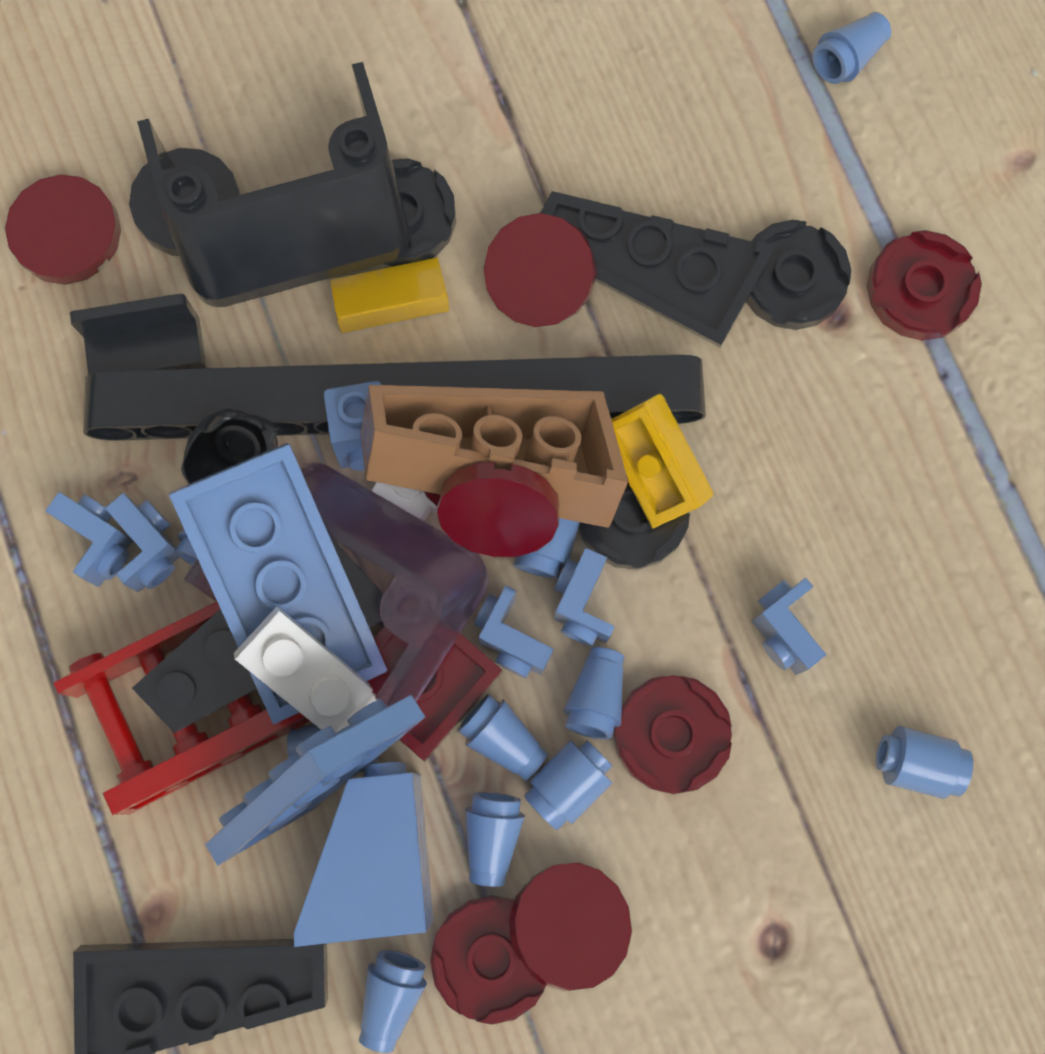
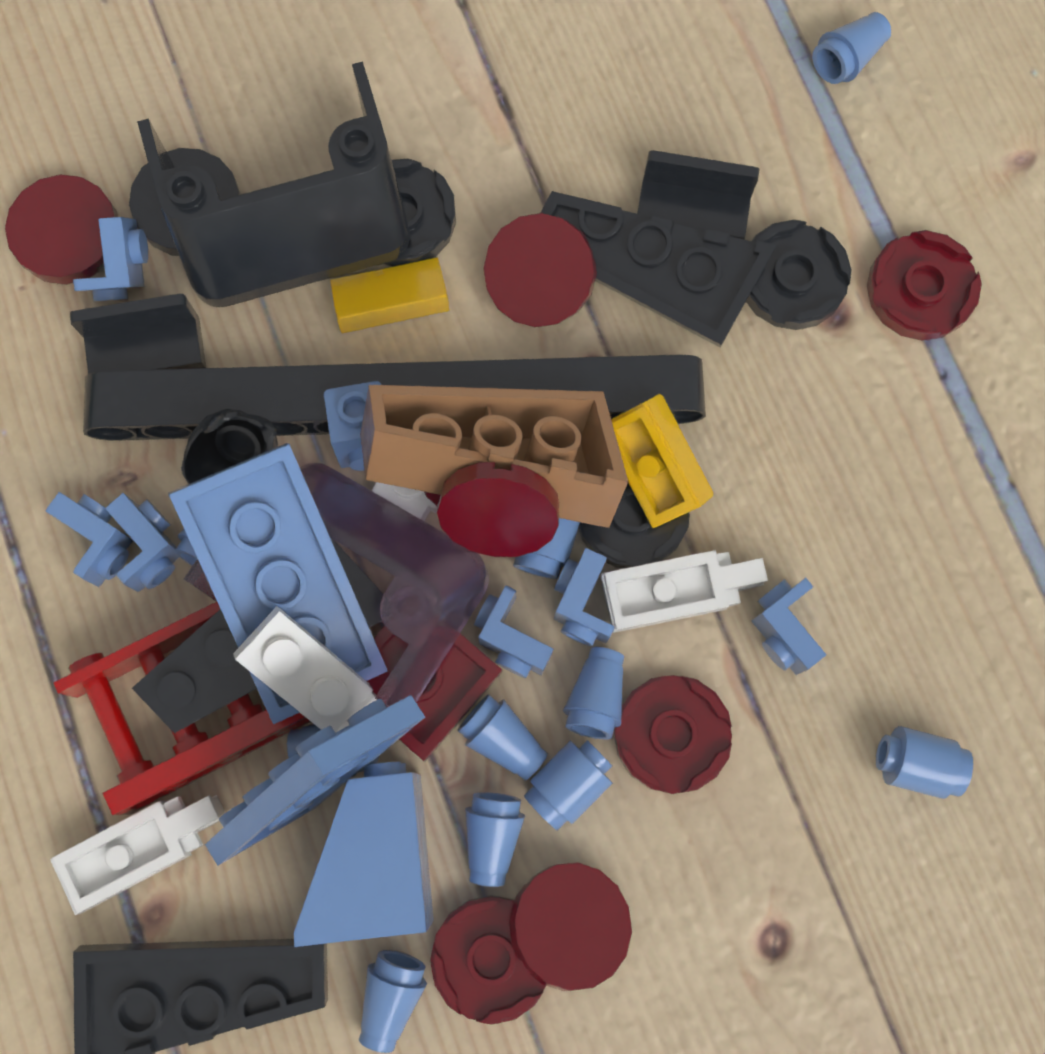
(123, 254): none -> medium blue bracket
(133, 850): none -> white hinge
(677, 588): none -> white hinge
(698, 192): none -> black panel

